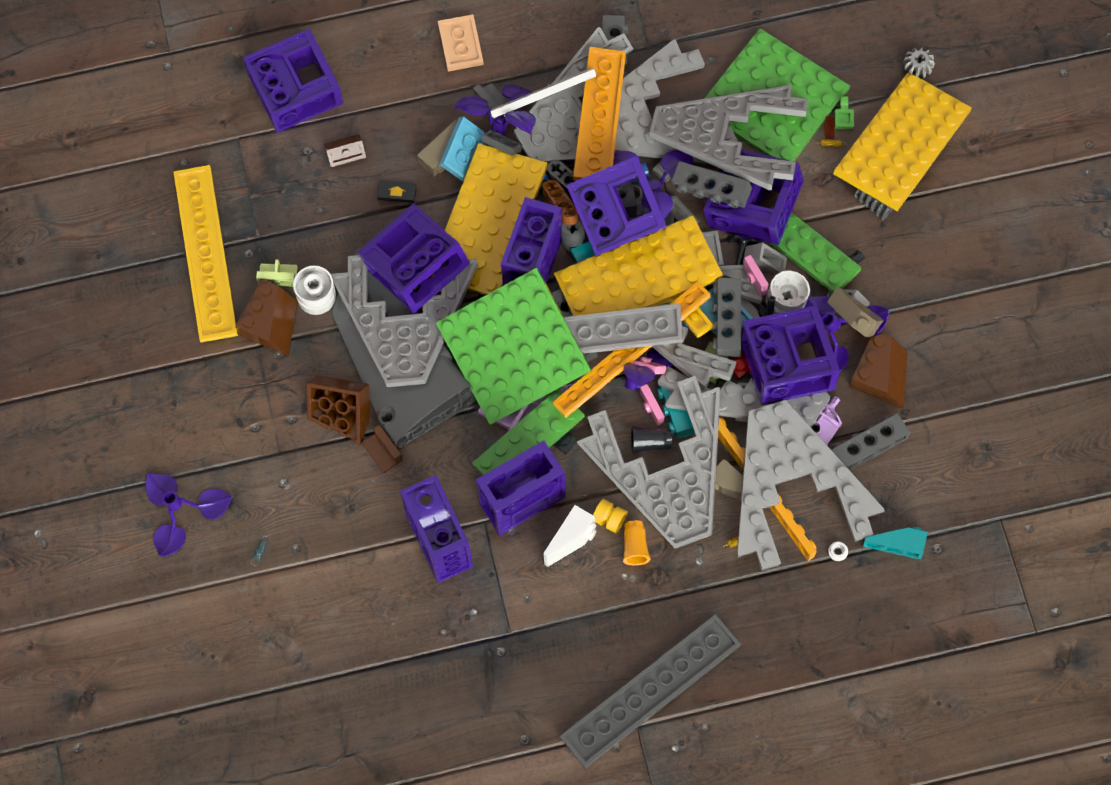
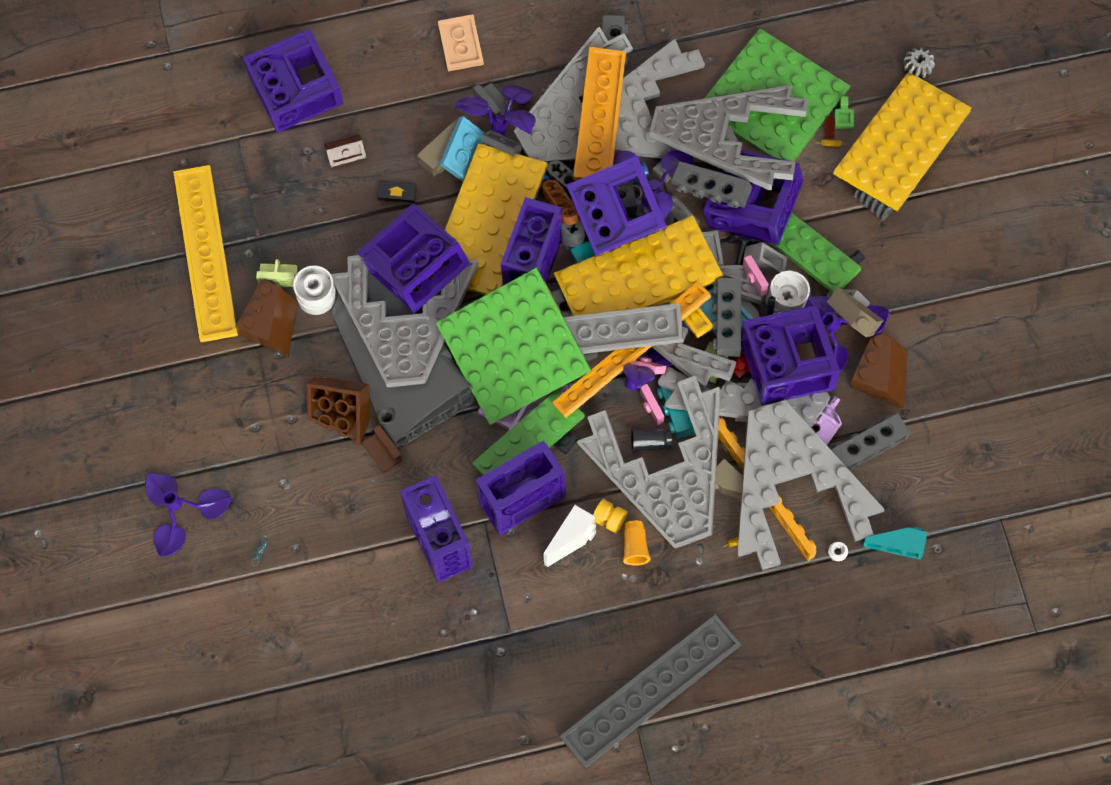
(544, 92): white tile -> none

